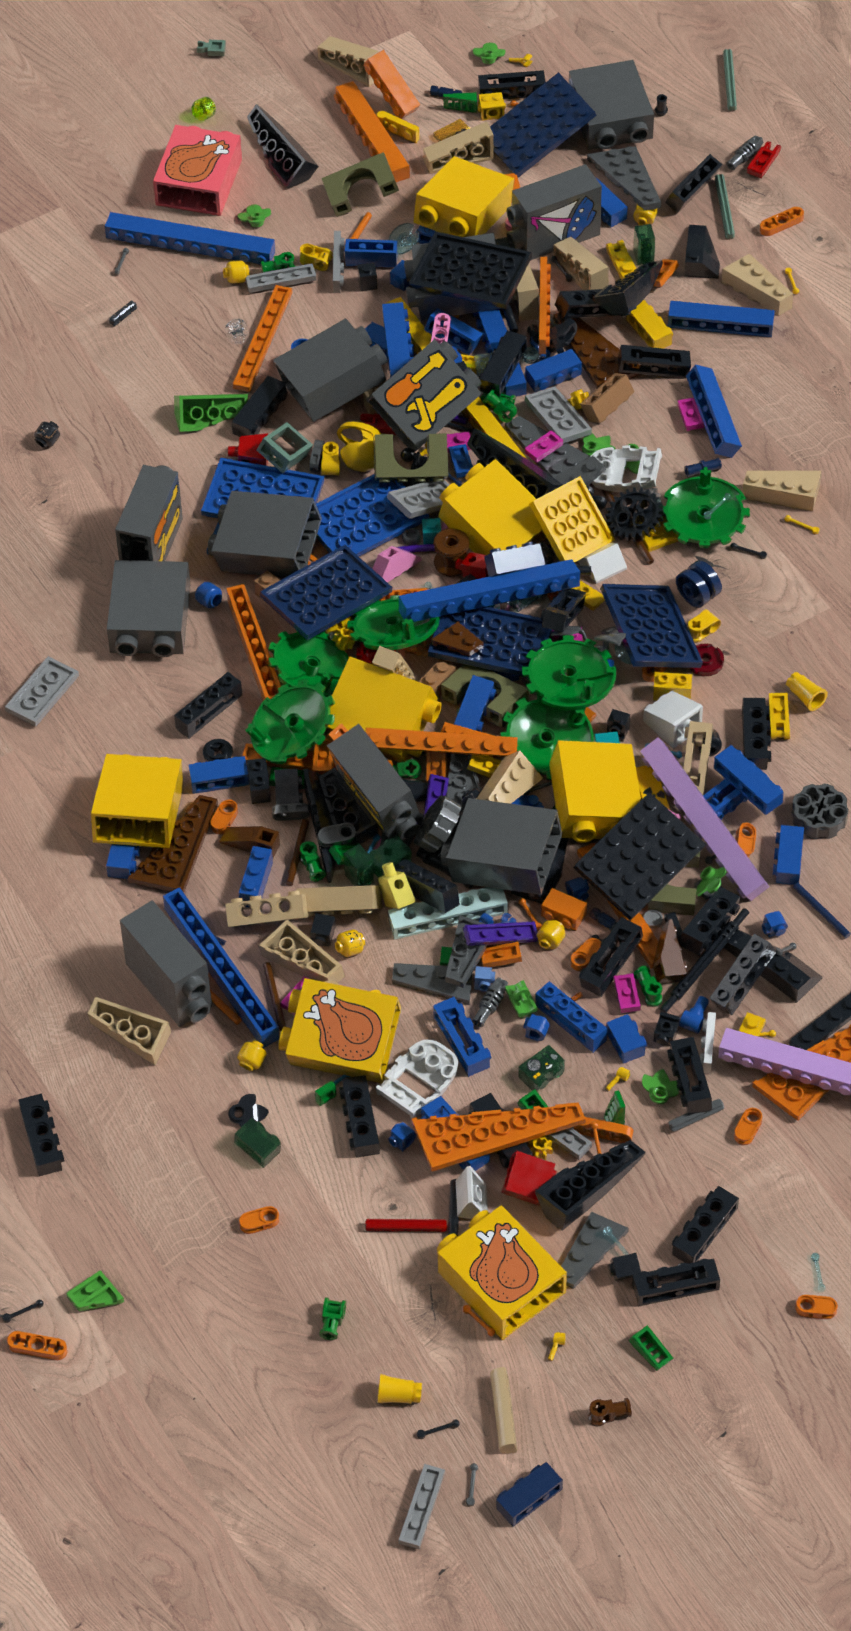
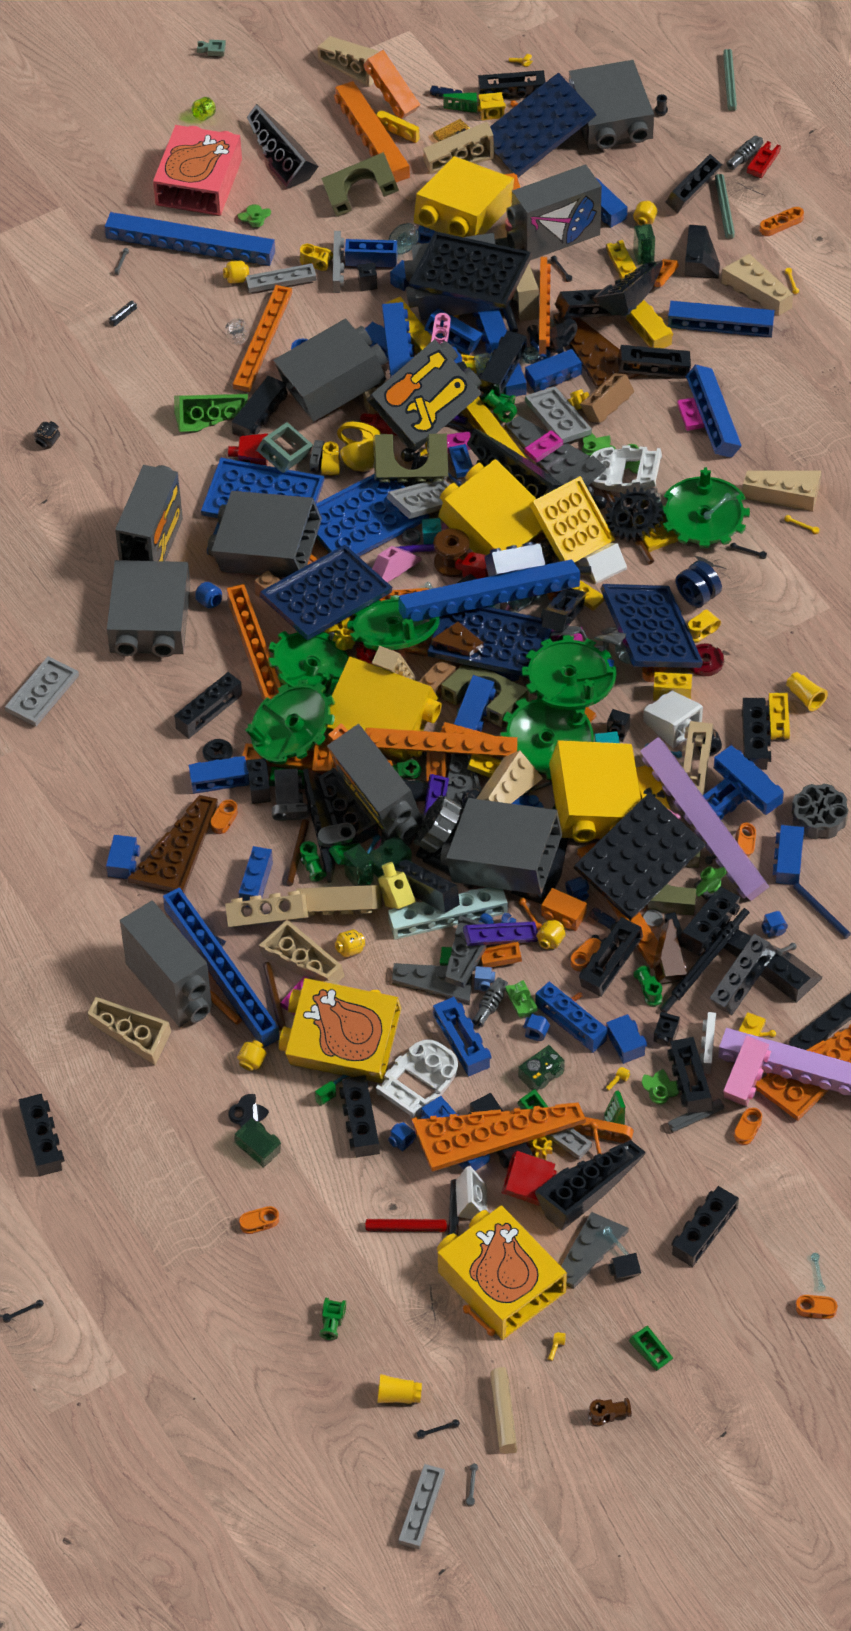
(32, 1338): orange beam -> none
(94, 1293): bright green wing -> none
(137, 800): yellow brick -> none
(248, 836): reddish brown slope -> none
(278, 263): green connector -> none
(323, 929): black brick -> none
(361, 226): orange bar -> none
(489, 53): bright green plate -> none
(529, 1493): dark blue brick -> none
(580, 263): tan wedge -> none
(627, 993): dark pink plate -> none
(628, 171): dark grey wing -> none
(676, 1281): black brick -> none
(693, 1019): blue pin -> none
(695, 468): dark blue pin -> none
(747, 1071): none -> bright pink wedge

